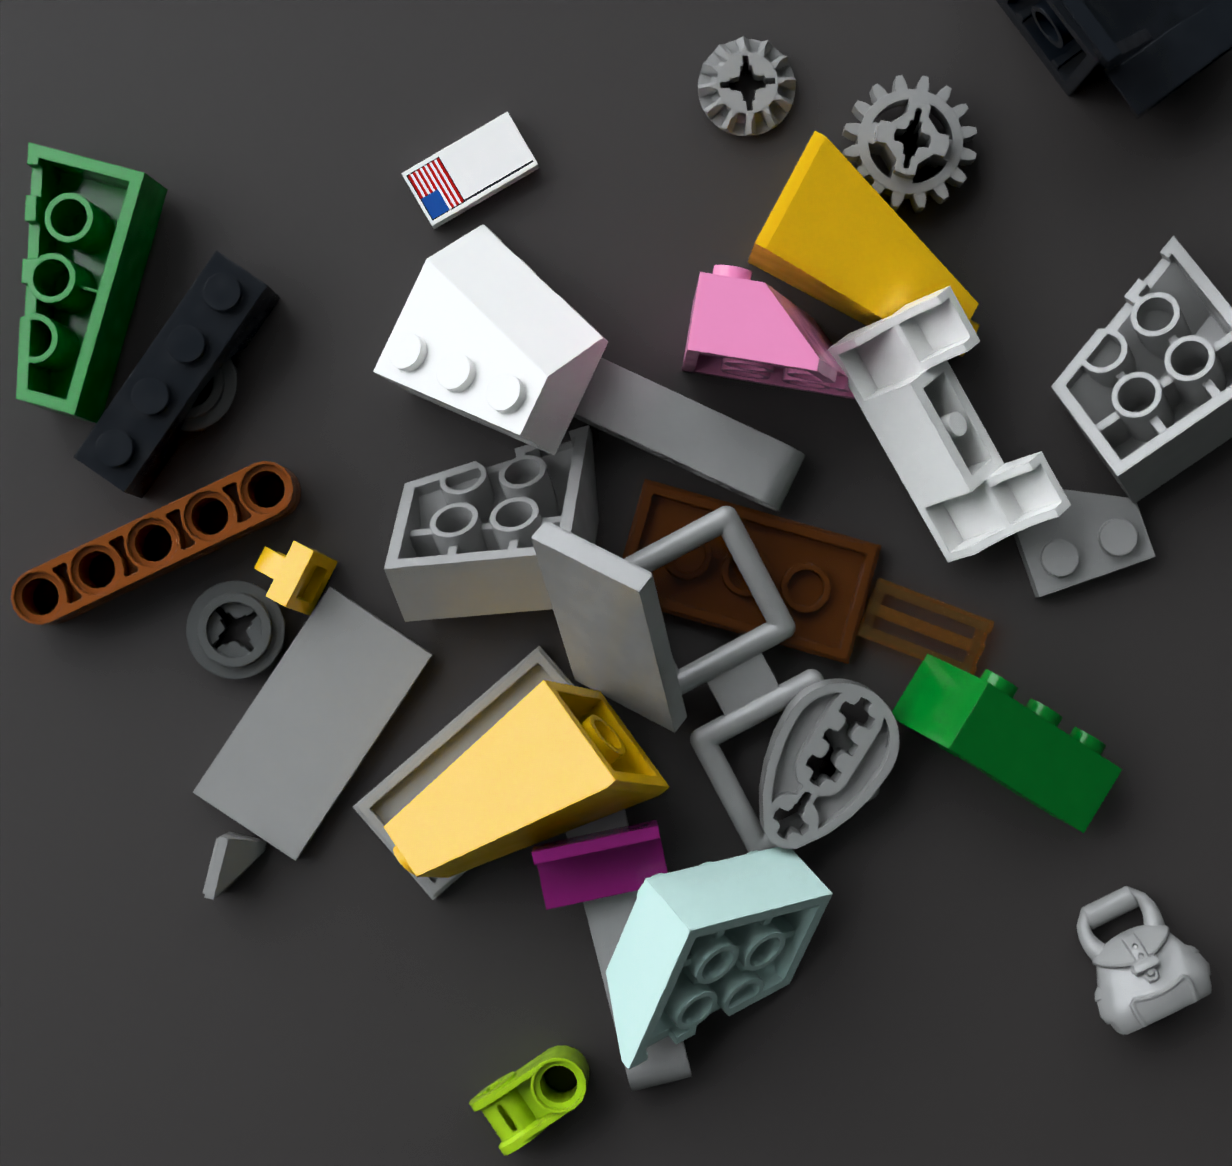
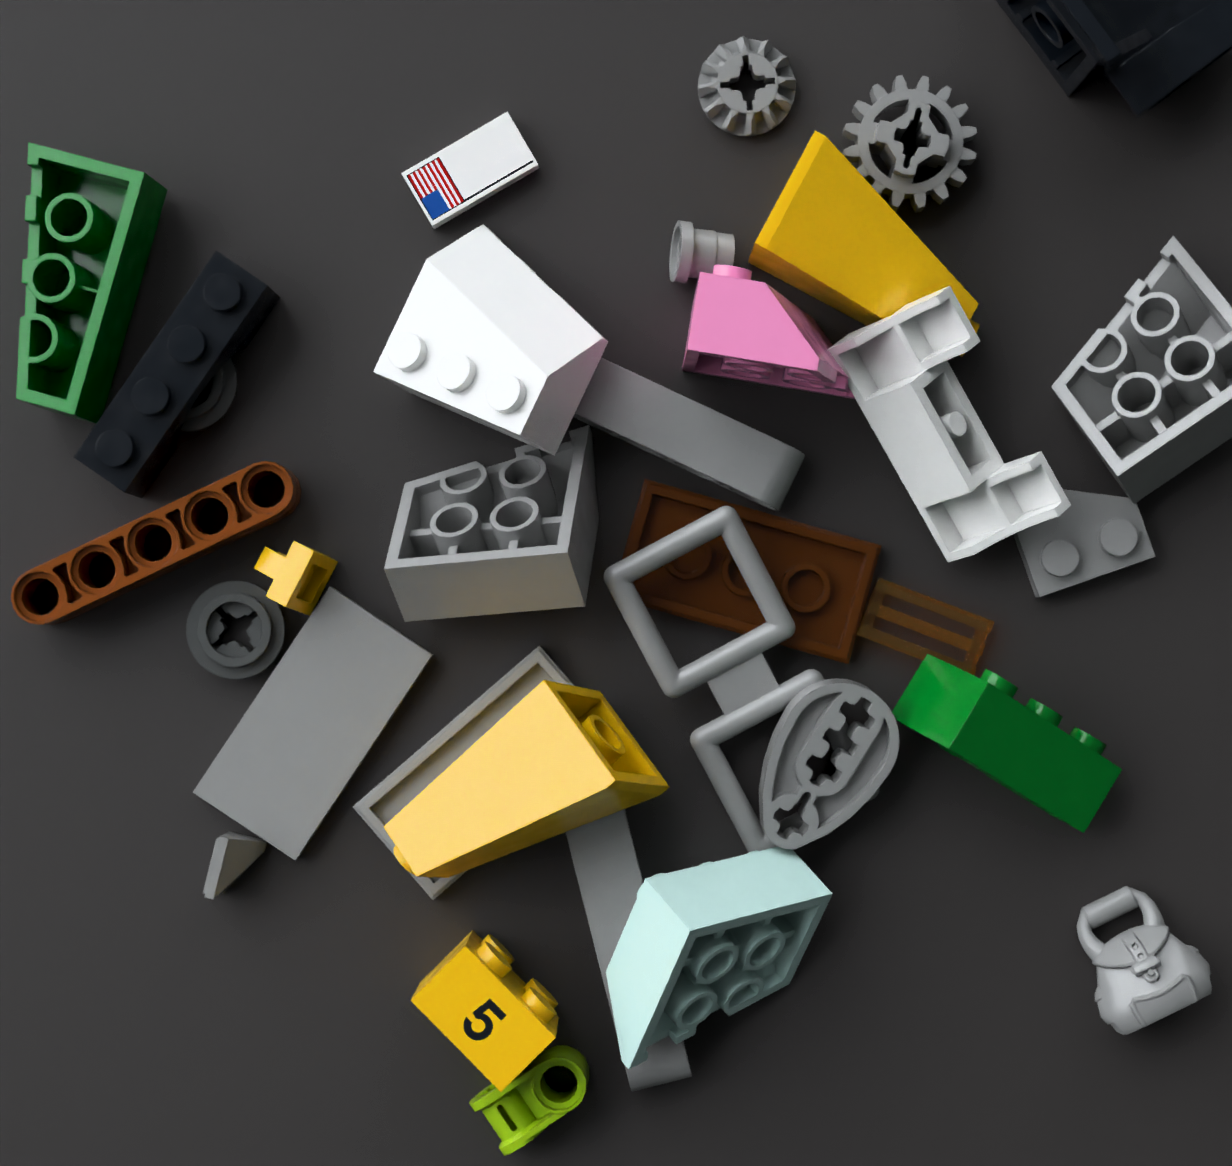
(488, 1008): none -> yellow brick
(599, 863): magenta panel -> none
(610, 625): light grey tile -> none
(698, 251): none -> light grey piece

